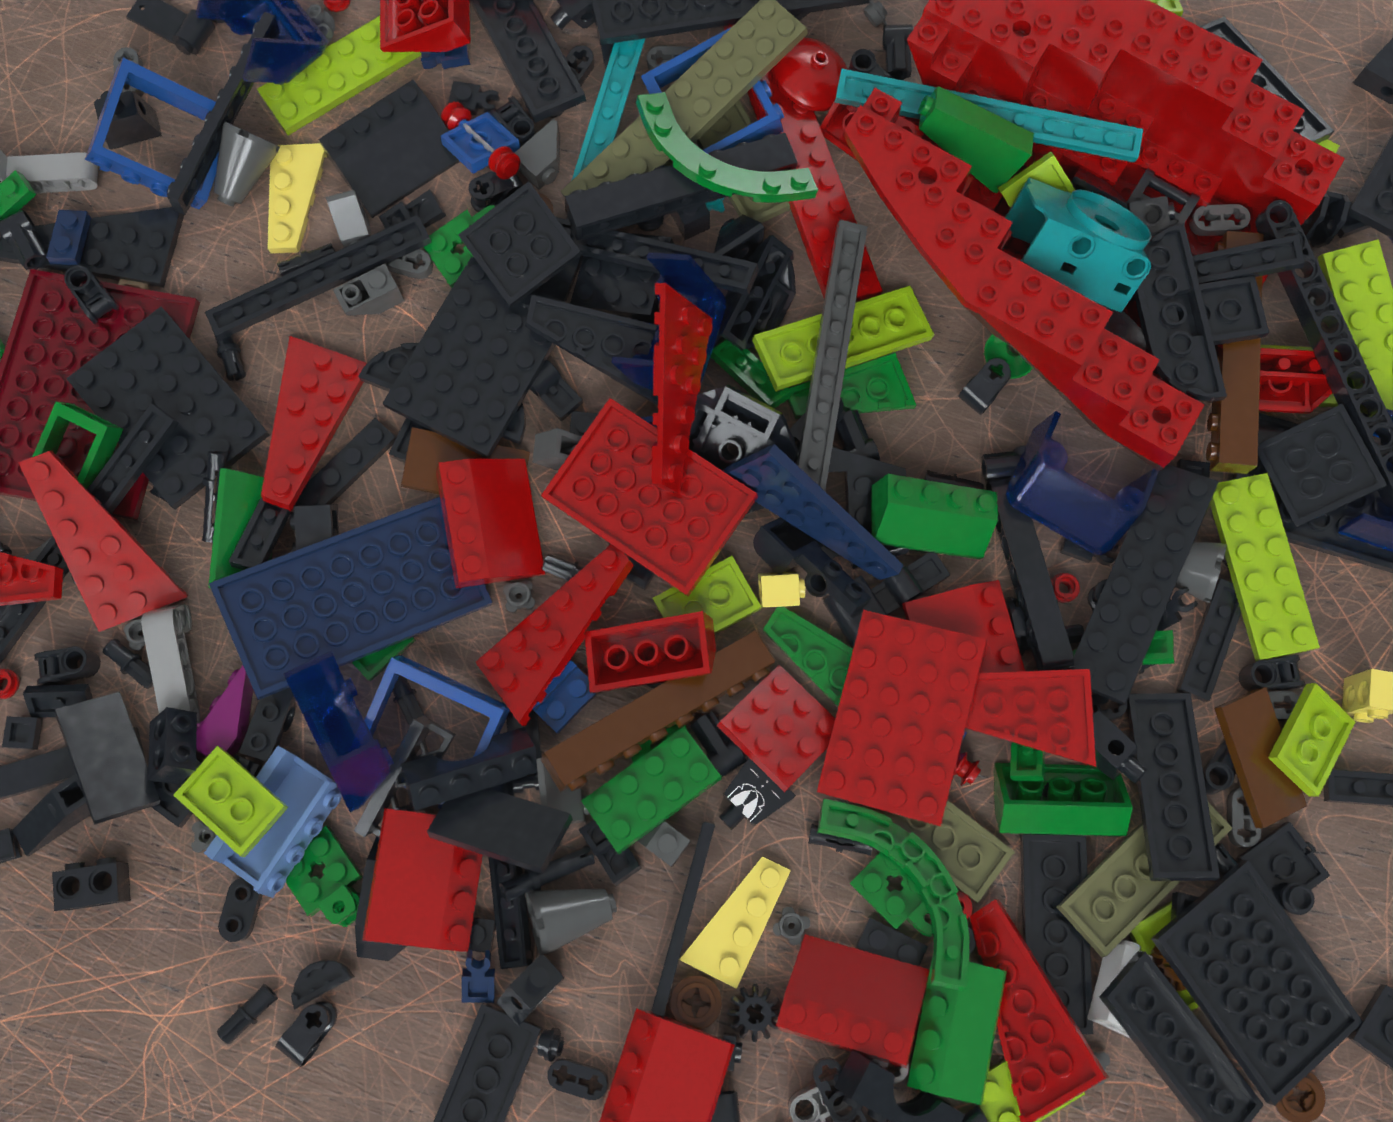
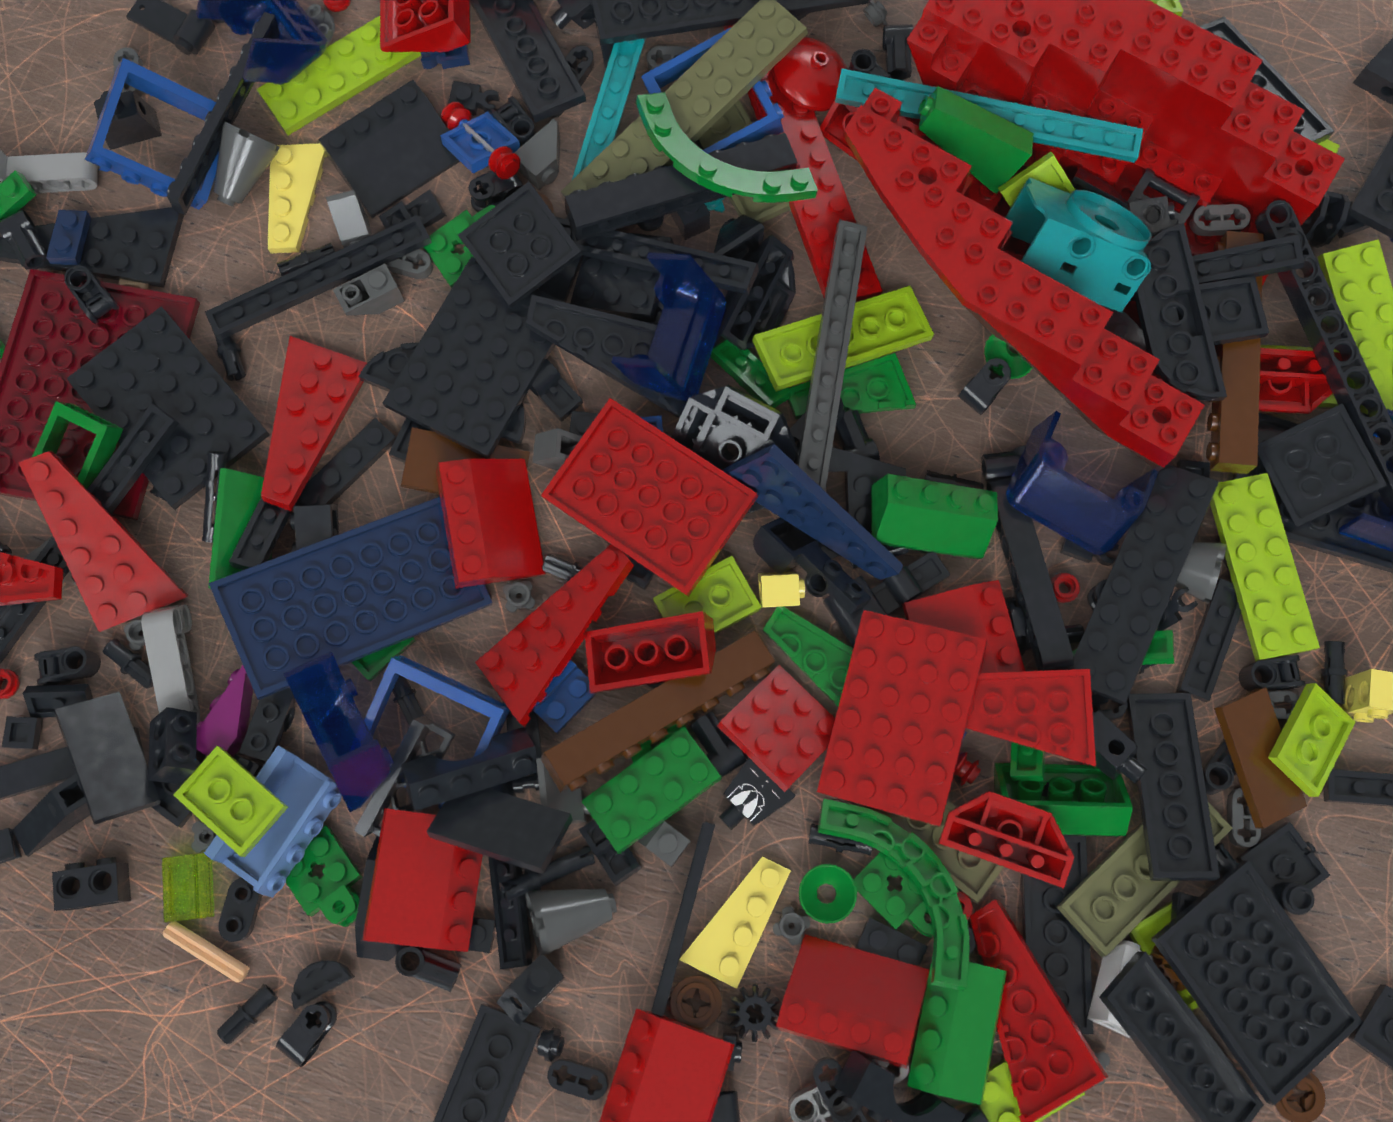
(187, 887): none -> clear neon green plate
(206, 951): none -> light nougat axle
(431, 969): none -> black piece
(478, 980): dark blue plate -> none
(676, 381): red wing -> none
(844, 889): none -> green piece
(1010, 836): none -> red wedge
(1334, 670): none -> black pin

